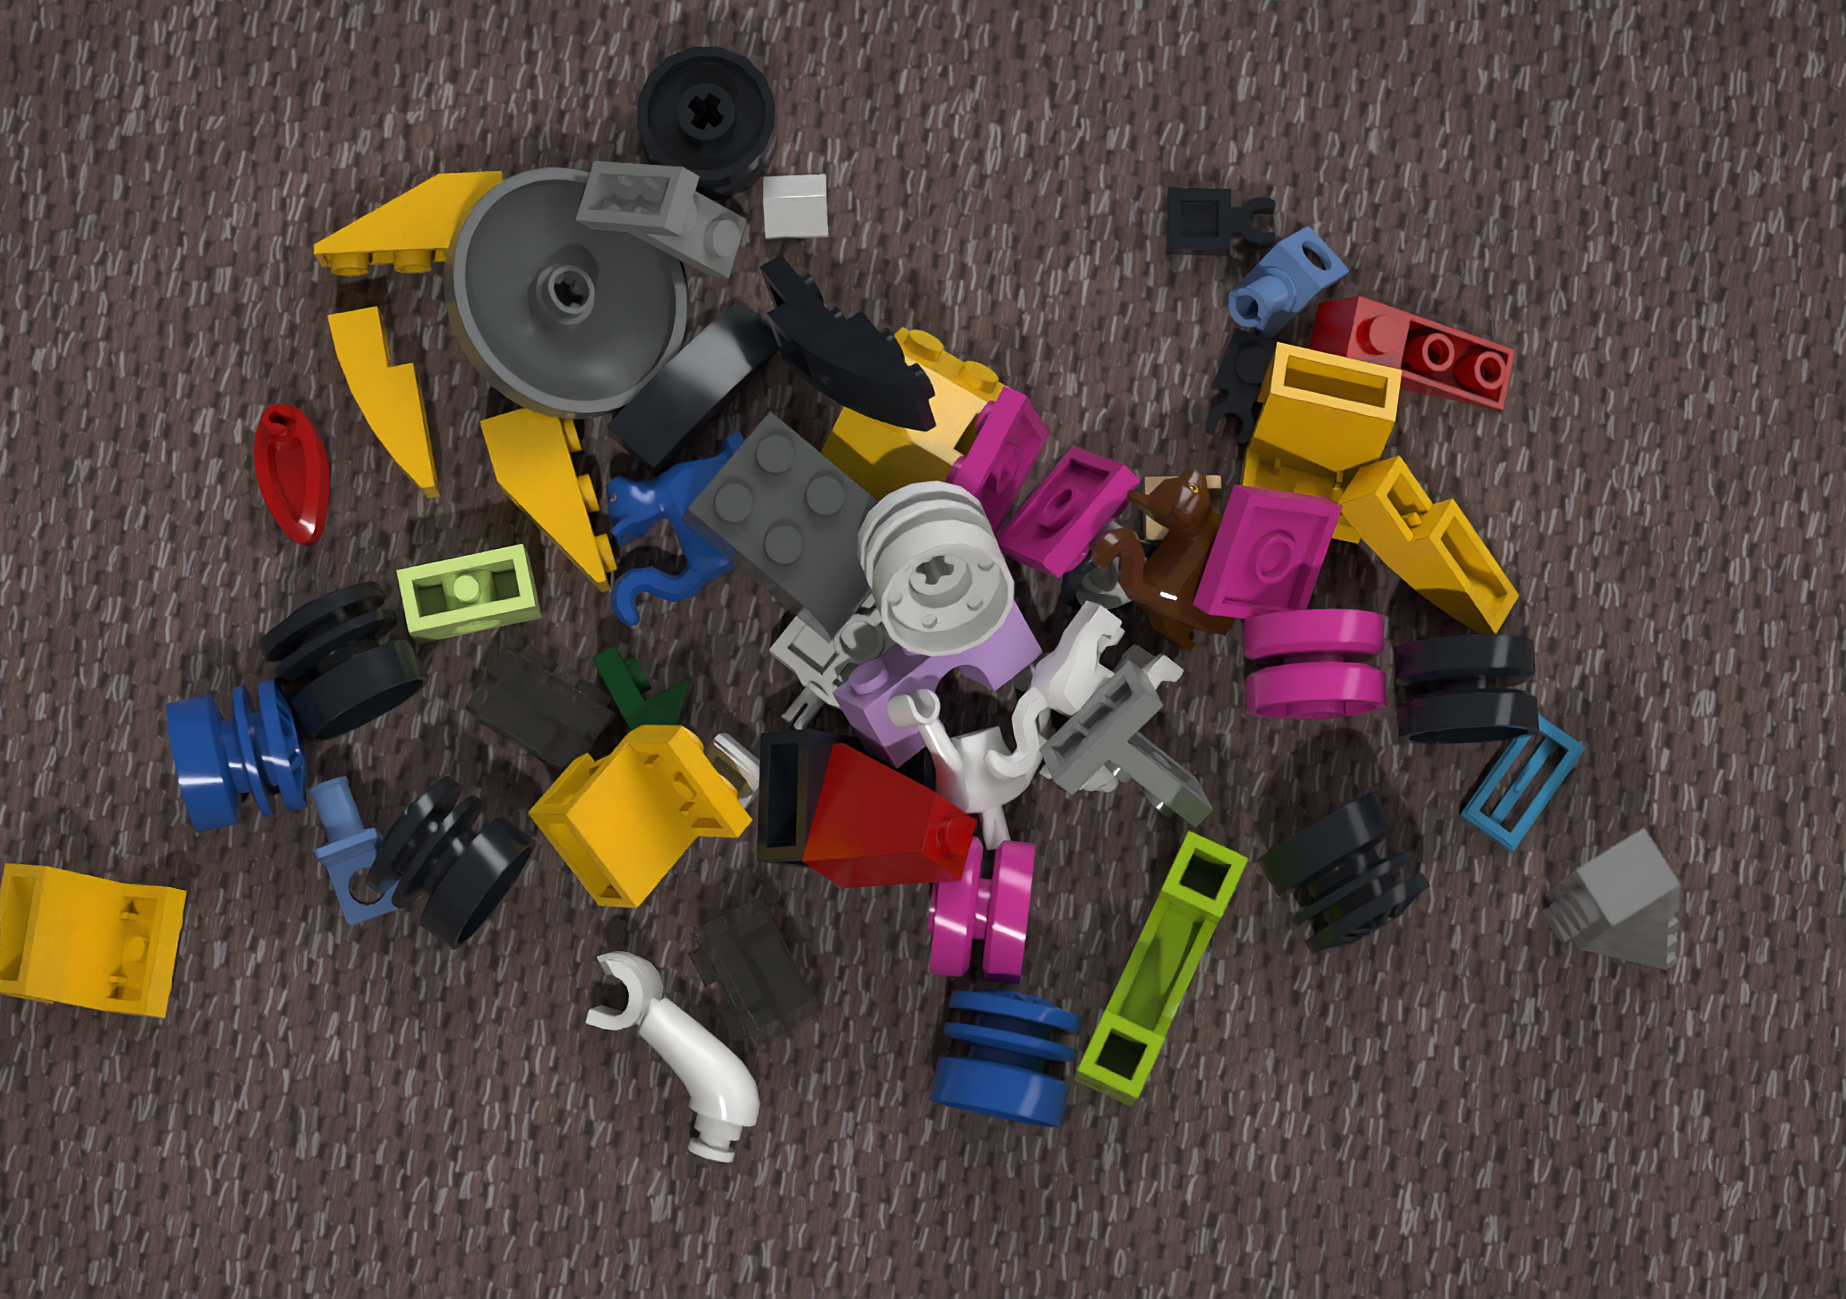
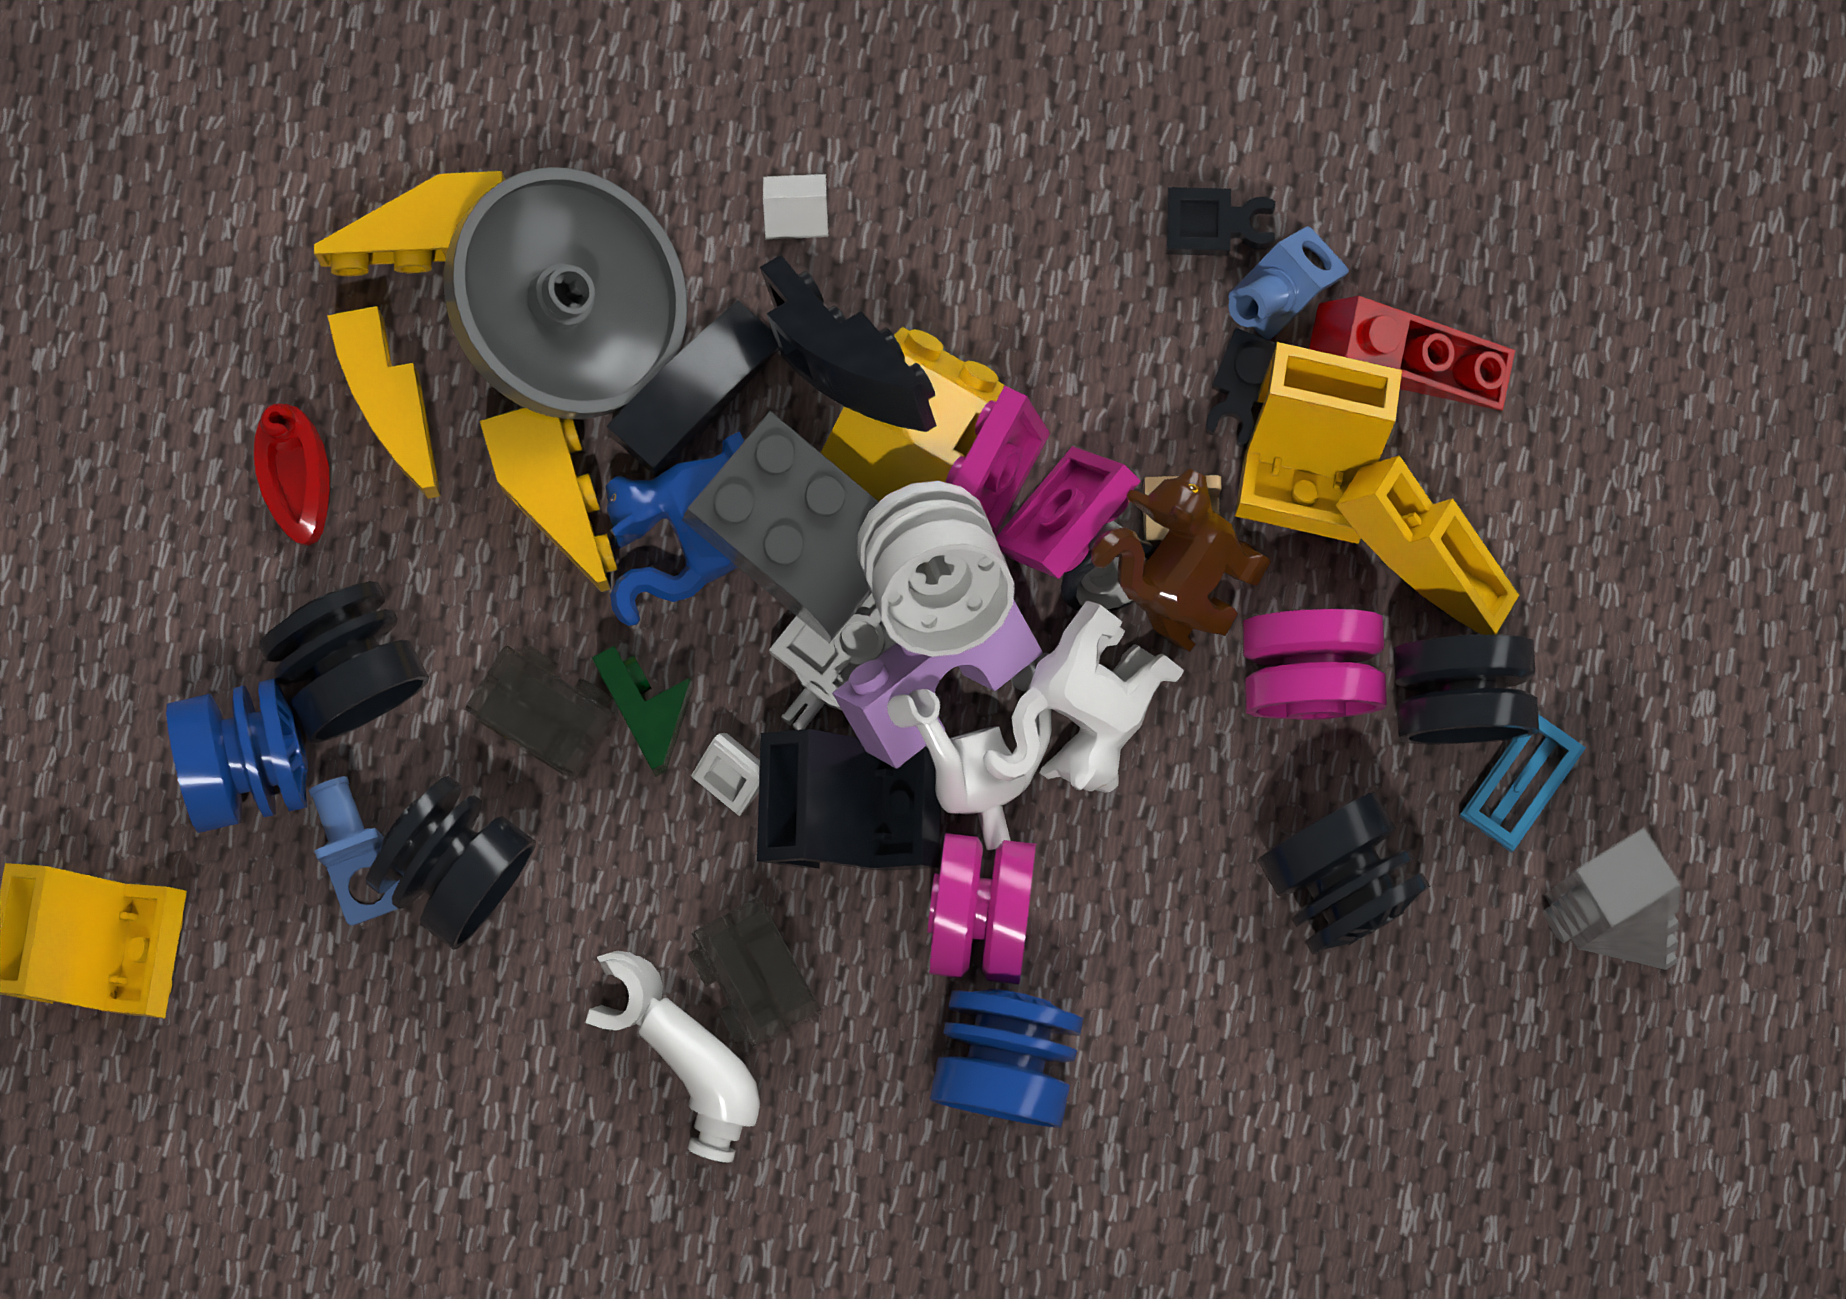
(469, 594): yellowish green brick -> none
(637, 812): yellow piece -> none
(664, 211): light grey bracket -> none
(703, 87): black wheel -> none
(883, 827): red slope -> none
(1109, 736): light grey bracket -> none
(1160, 969): lime arch -> none
(1266, 553): dark pink plate -> none

